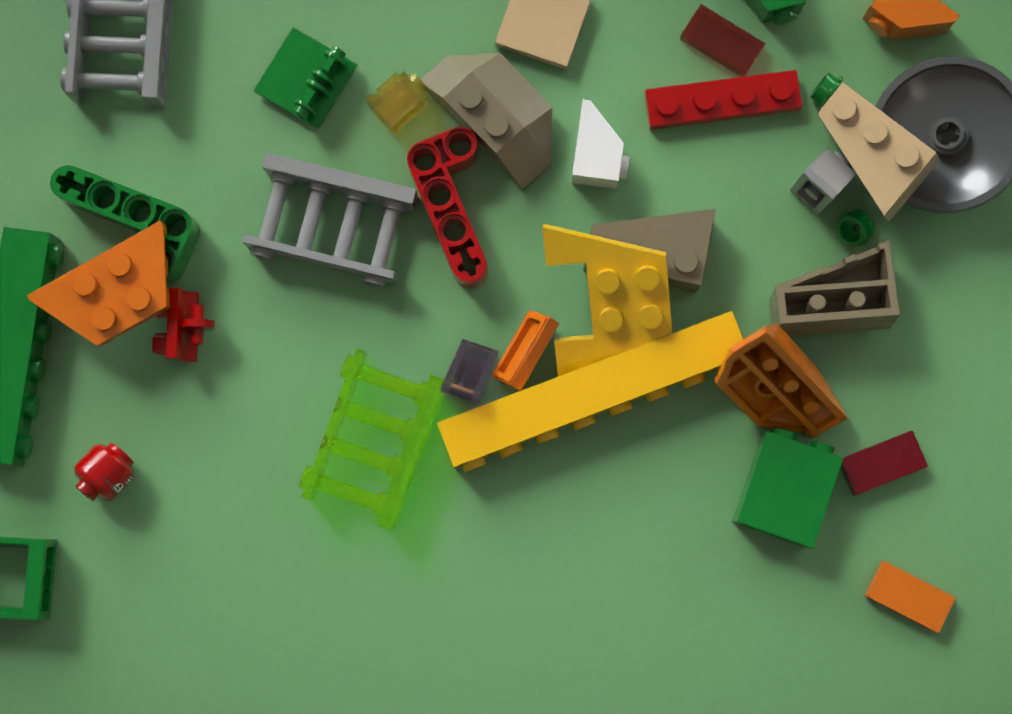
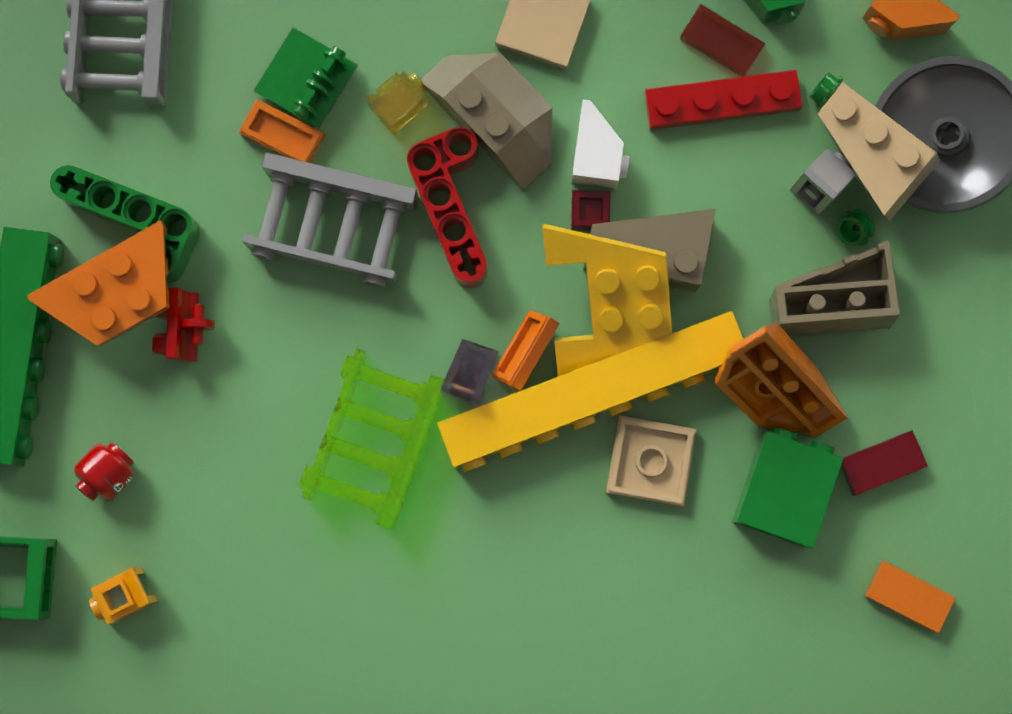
(120, 596): none -> light orange window
(281, 133): none -> orange tile
(589, 208): none -> dark red tile
(651, 461): none -> tan tile

